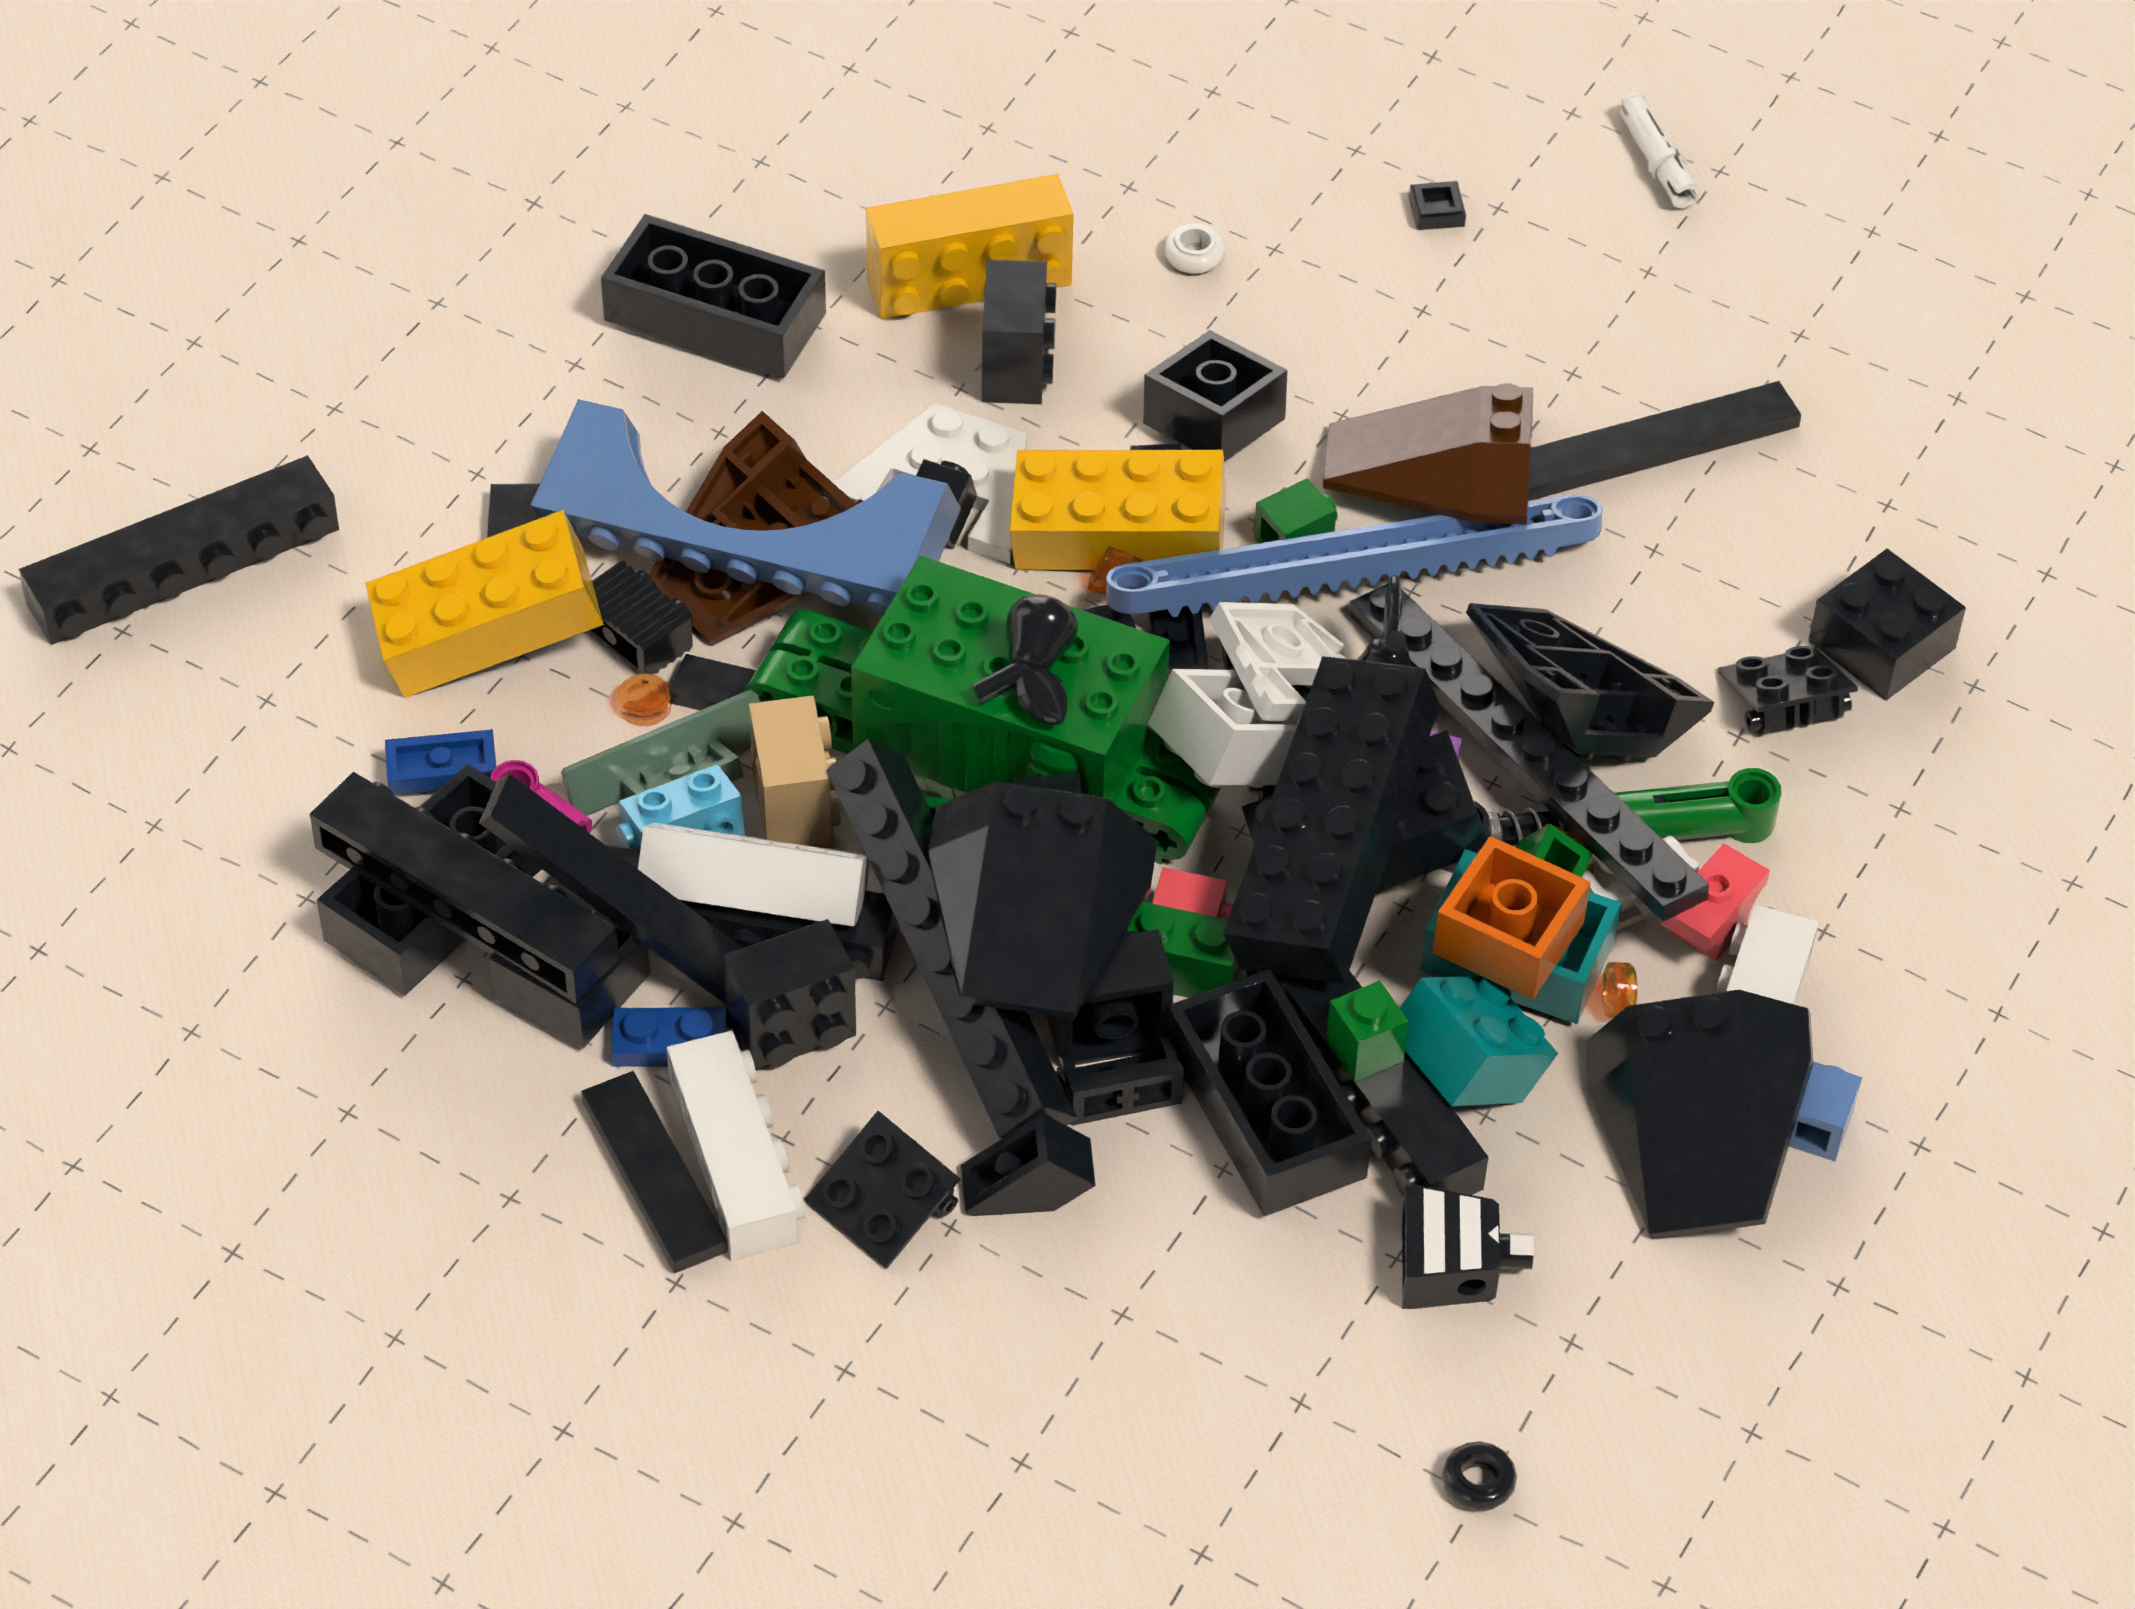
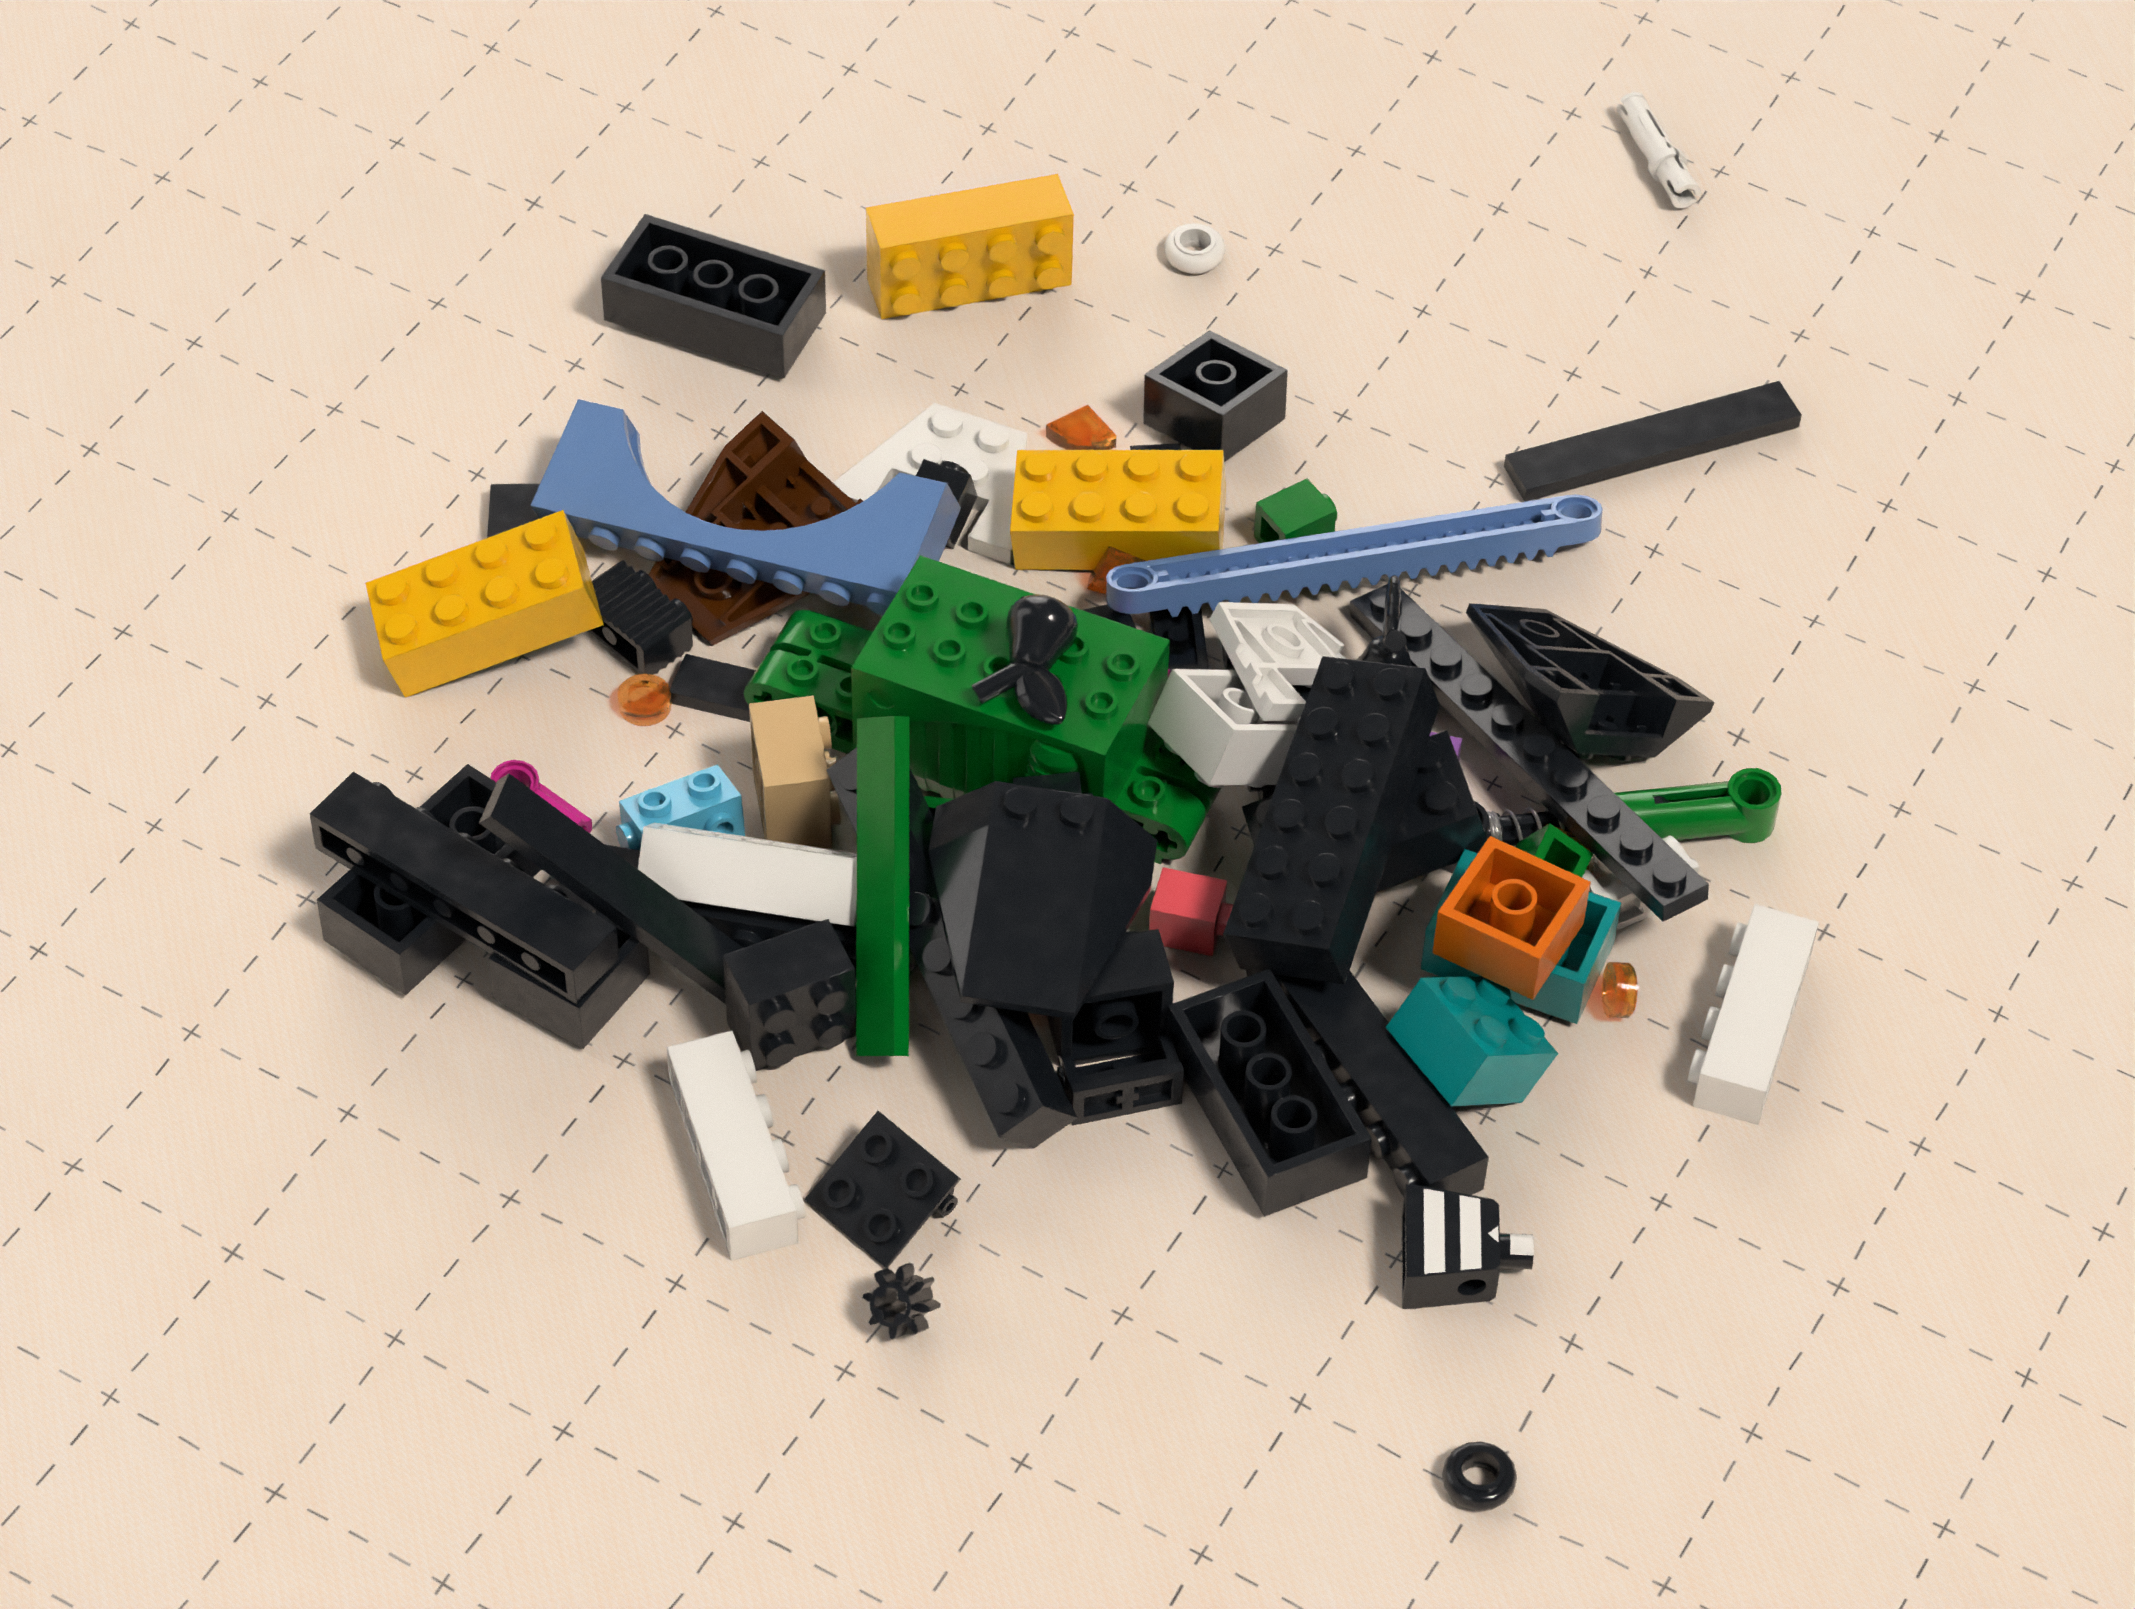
(179, 549): black brick -> none
(432, 760): blue plate -> none
(645, 1033): blue plate -> none
(654, 1172): black tile -> none
(663, 755): sand green bracket -> none
(882, 887): none -> green tile
(910, 1290): none -> black gear
(1017, 332): black brick -> none
(1029, 1170): black slope -> none
(1081, 431): none -> clear orange tile
(1193, 947): green brick -> none
(1367, 1031): green brick -> none
(1437, 205): black tile -> none
(1440, 455): reddish brown wedge -> none
(1702, 1104): black wedge -> none
(1732, 891): coral brick -> none
(1790, 689): black hinge -> none
(1825, 1111): medium blue brick -> none
(1886, 624): black brick -> none

